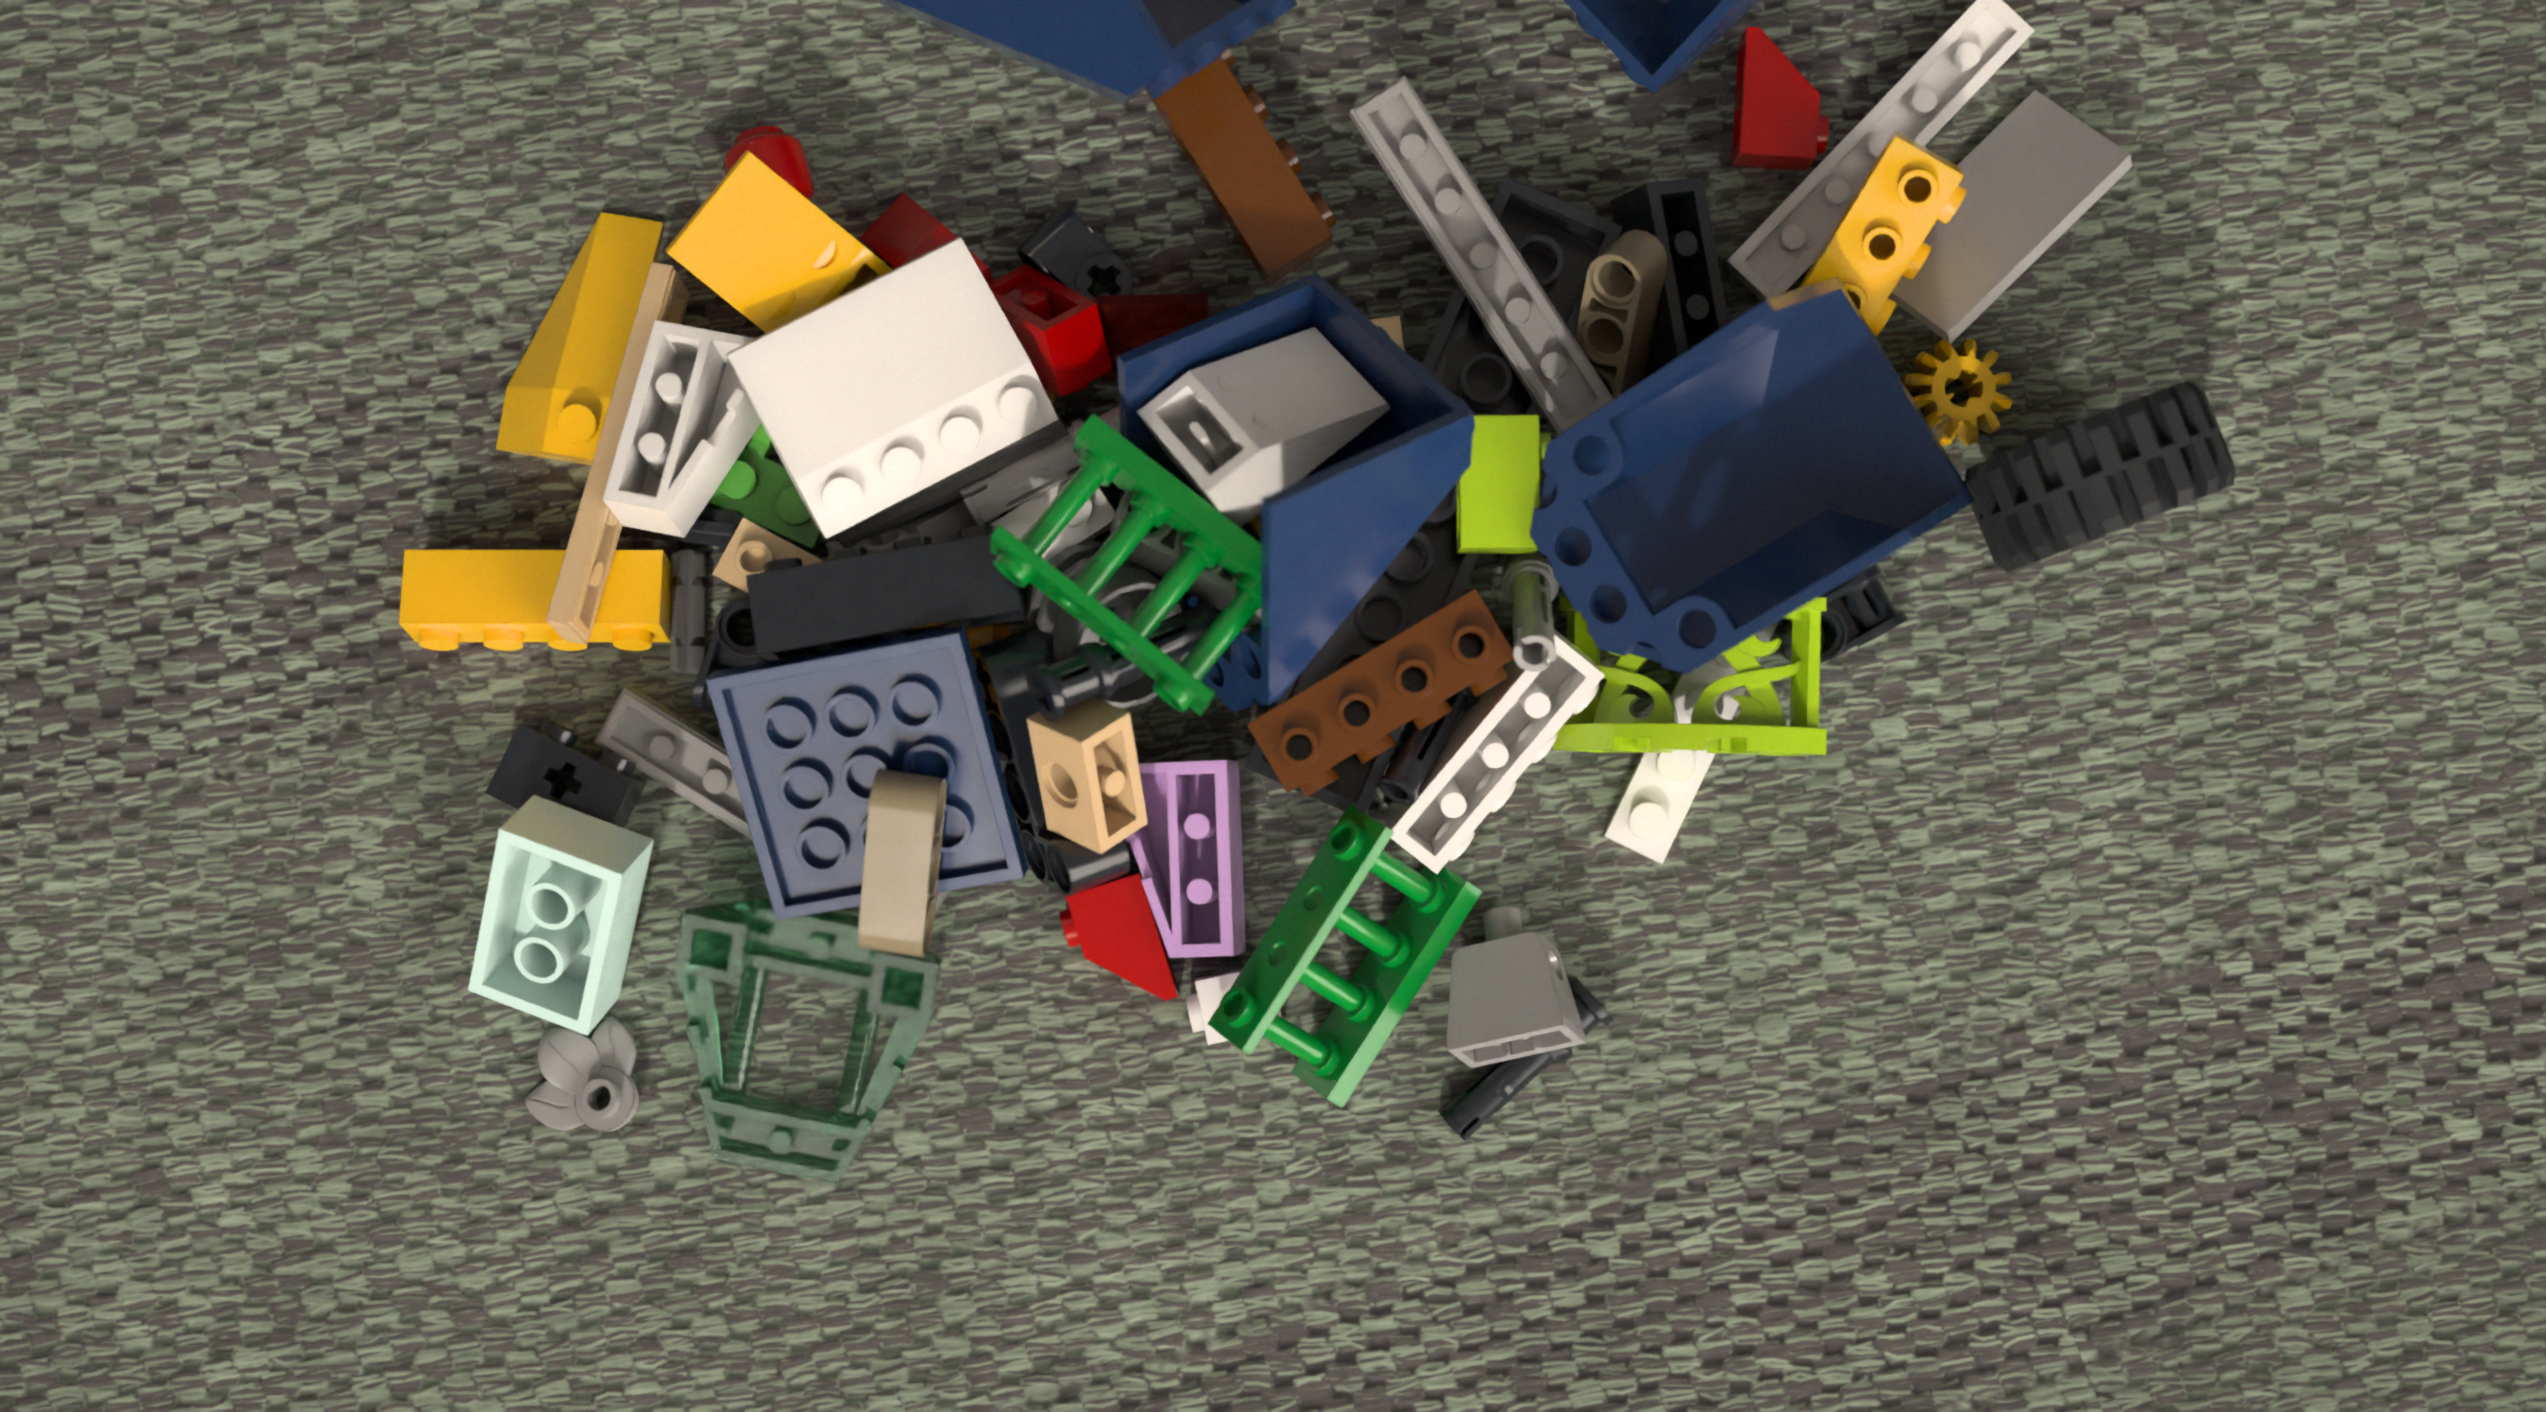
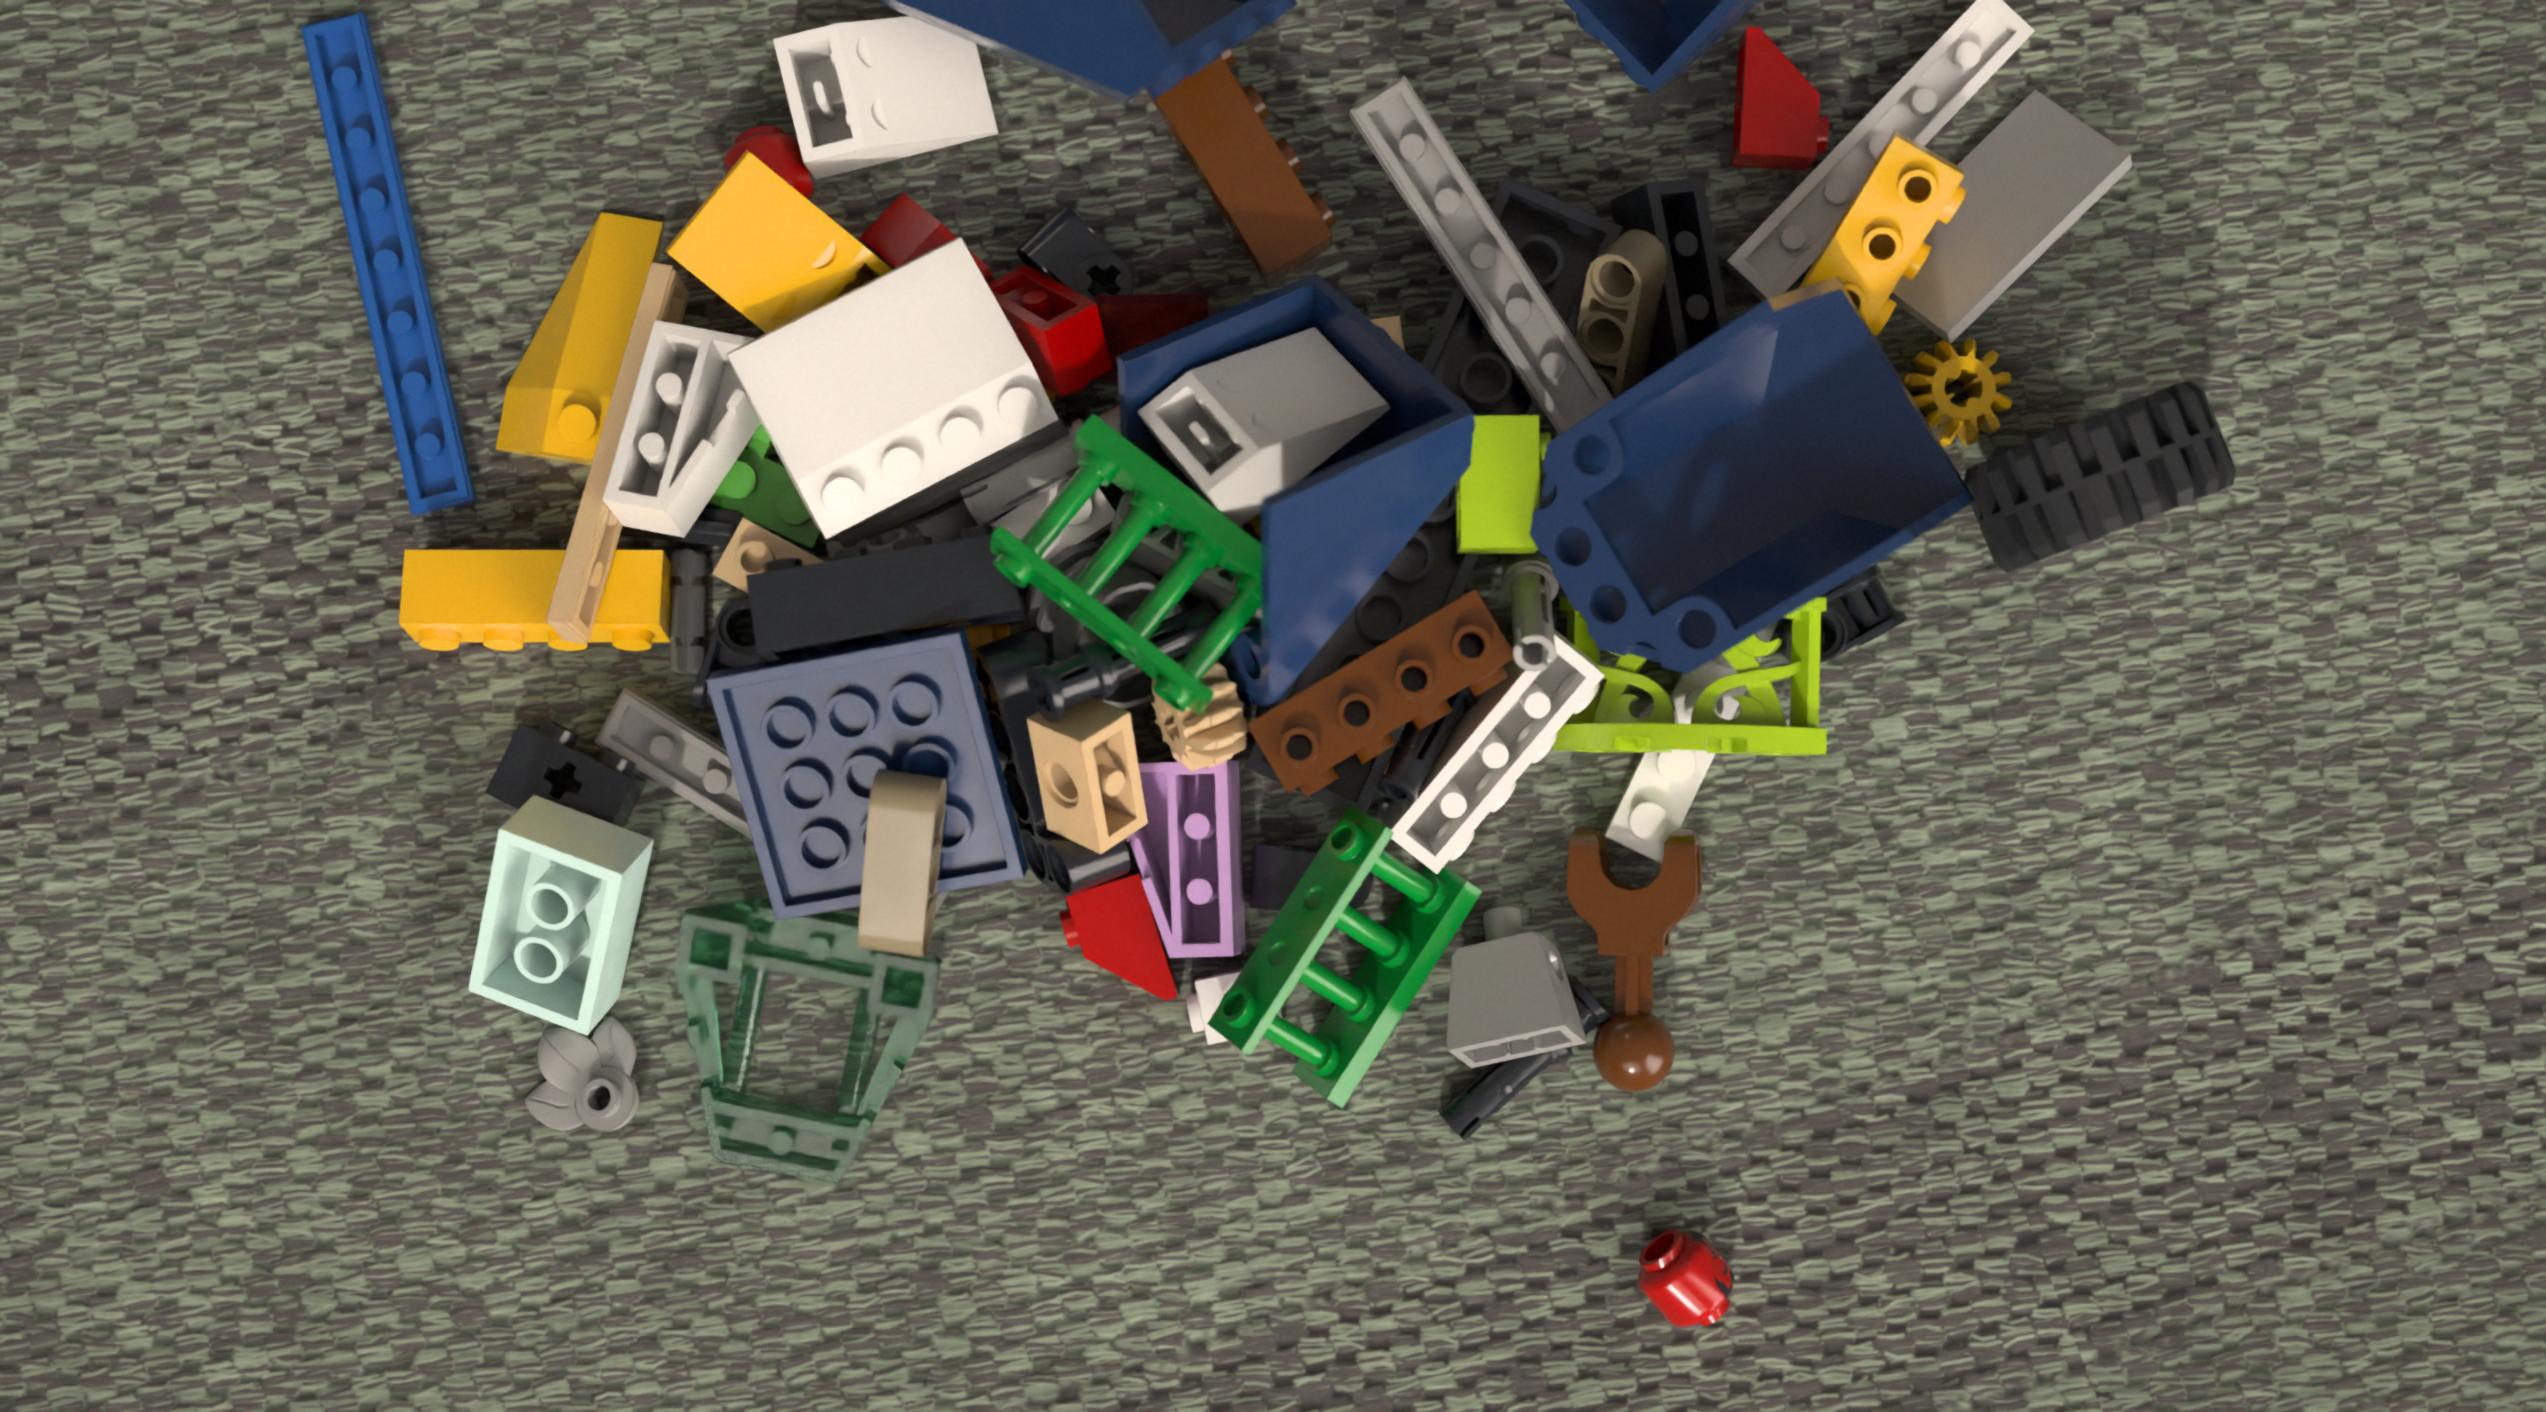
(389, 264): none -> blue tile
(881, 92): none -> white slope
(1209, 737): none -> tan gear
(1279, 870): none -> black piece
(1634, 925): none -> reddish brown piece
(1685, 1278): none -> red head

